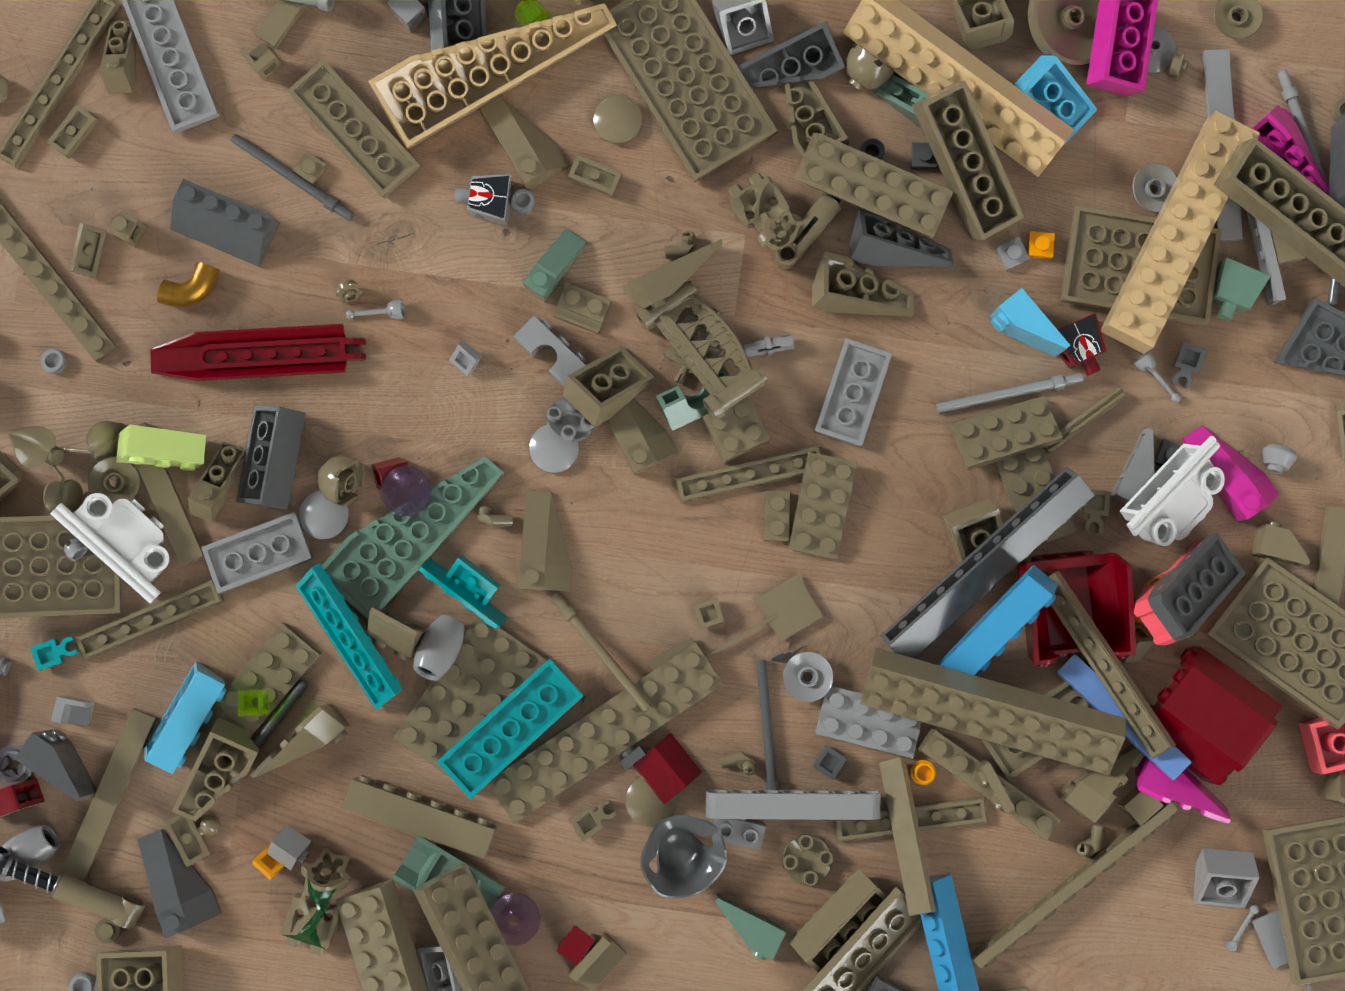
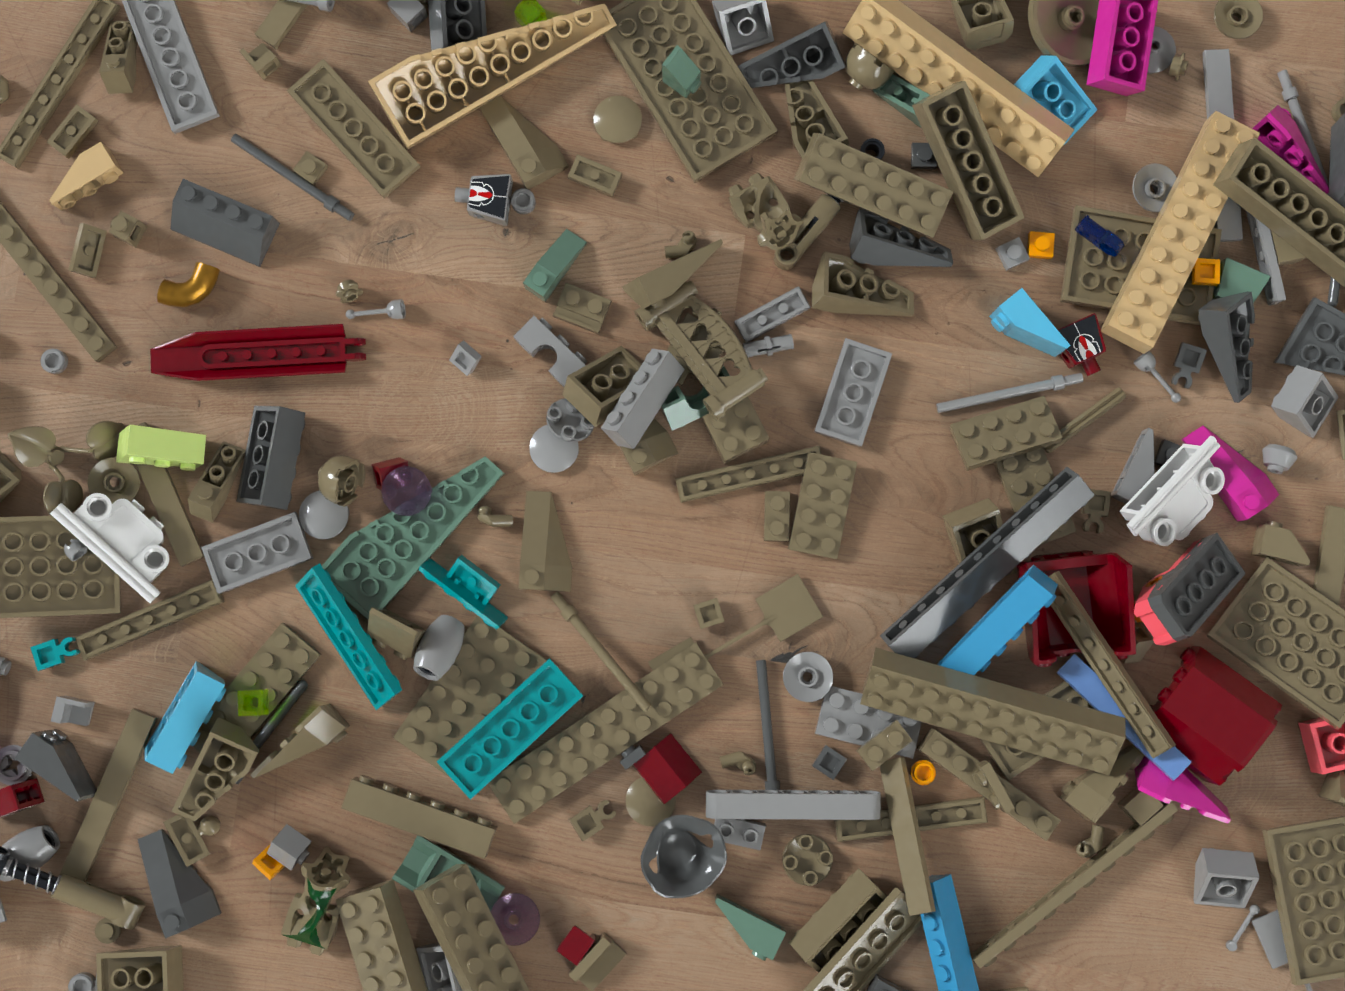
(87, 174): none -> tan slope
(642, 398): none -> light grey brick
(681, 73): none -> sand green slope
(772, 314): none -> light grey tile
(884, 745): none -> dark tan plate
(1100, 237): none -> clear blue piece
(1206, 272): none -> light orange plate
(1226, 331): none -> dark grey wedge
(1305, 400): none -> light grey slope

